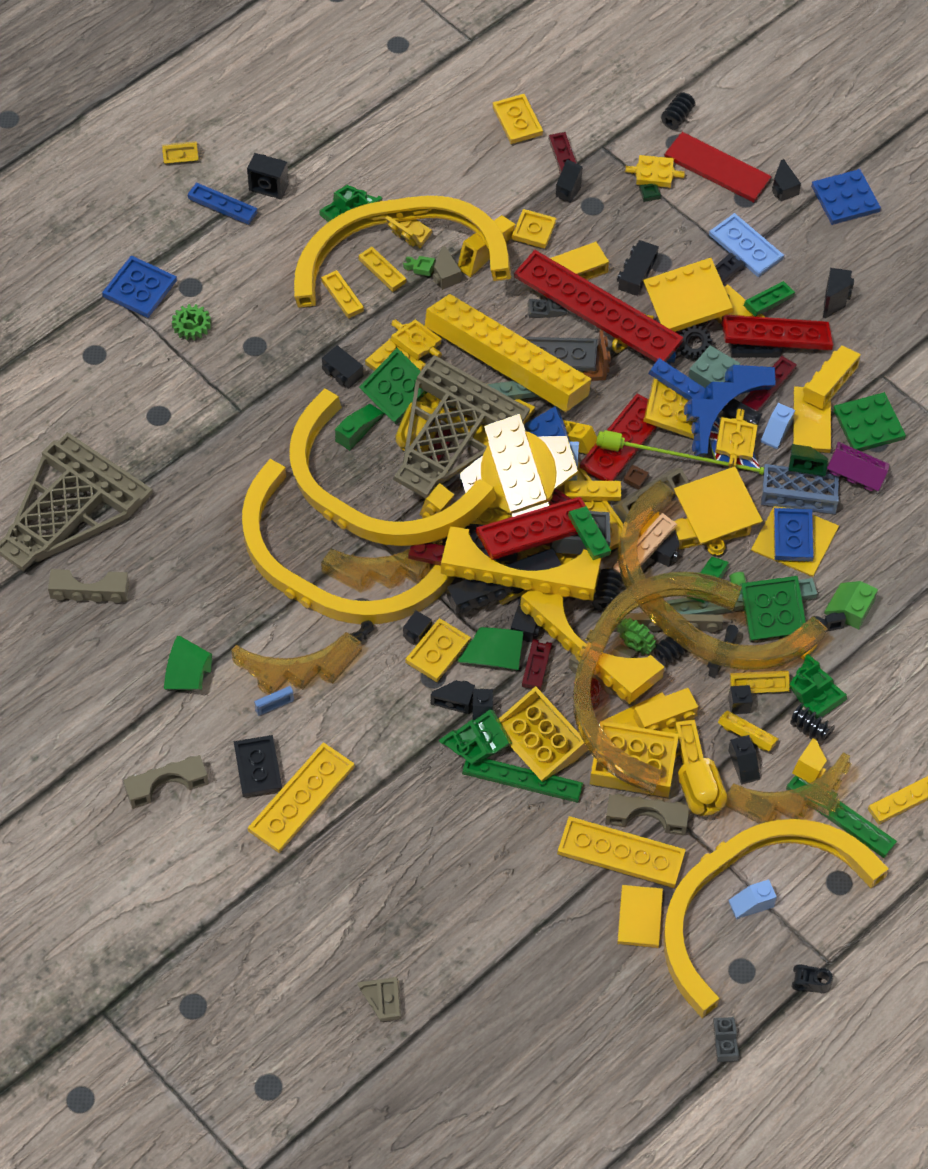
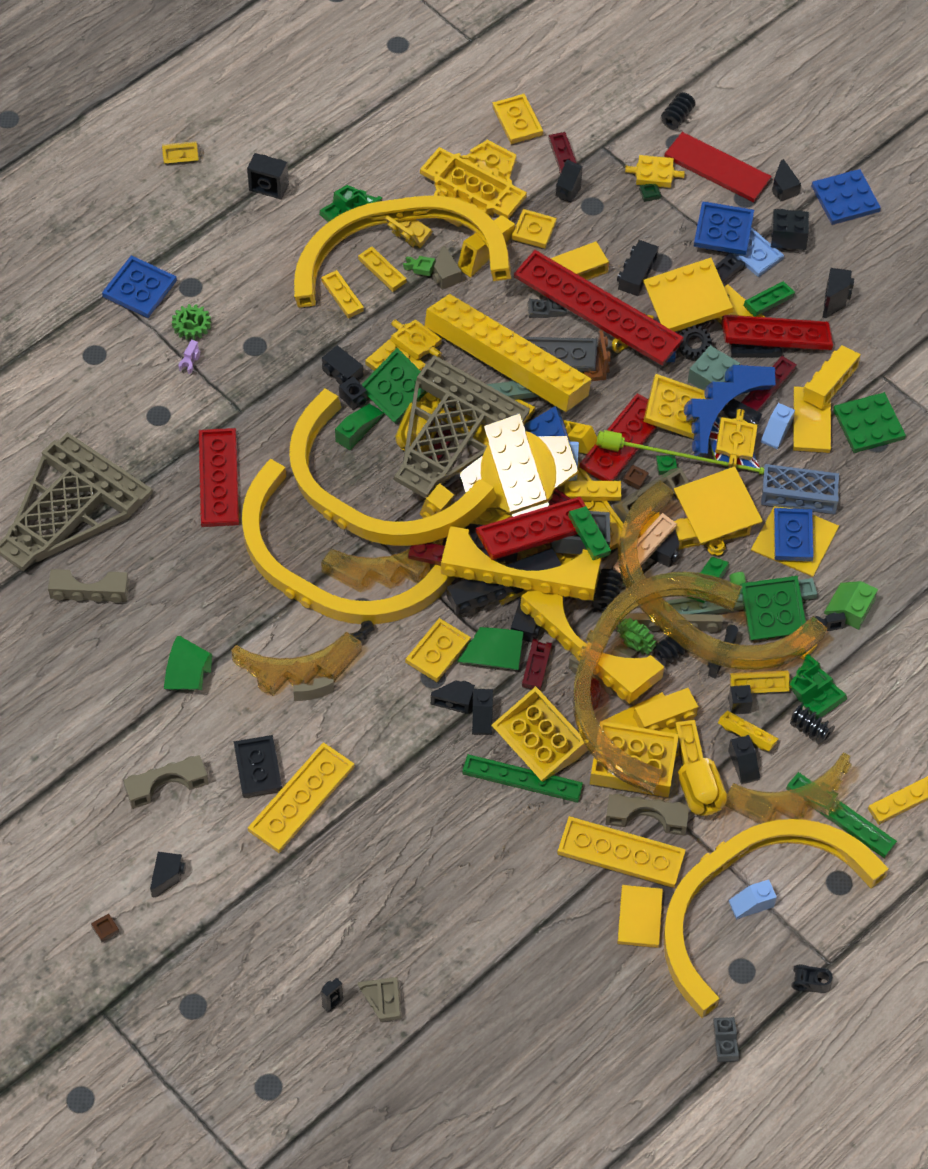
(105, 927): none -> reddish brown plate
(166, 872): none -> black slope
(190, 355): none -> lavender plate
(218, 477): none -> red tile
(222, 203): blue plate -> none
(274, 701): medium blue tile -> none
(320, 688): none -> dark tan slope
(332, 994): none -> black plate
(352, 387): none -> black brick
(416, 627): black brick -> none
(476, 178): none -> yellow plate
(478, 738): green slope -> none
(665, 463): none -> green plate
(676, 380): blue plate -> none
(724, 228): none -> blue plate
(789, 229): none -> black brick
(807, 460): dark green slope -> none
(810, 763): yellow slope -> none
(858, 467): magenta slope -> none

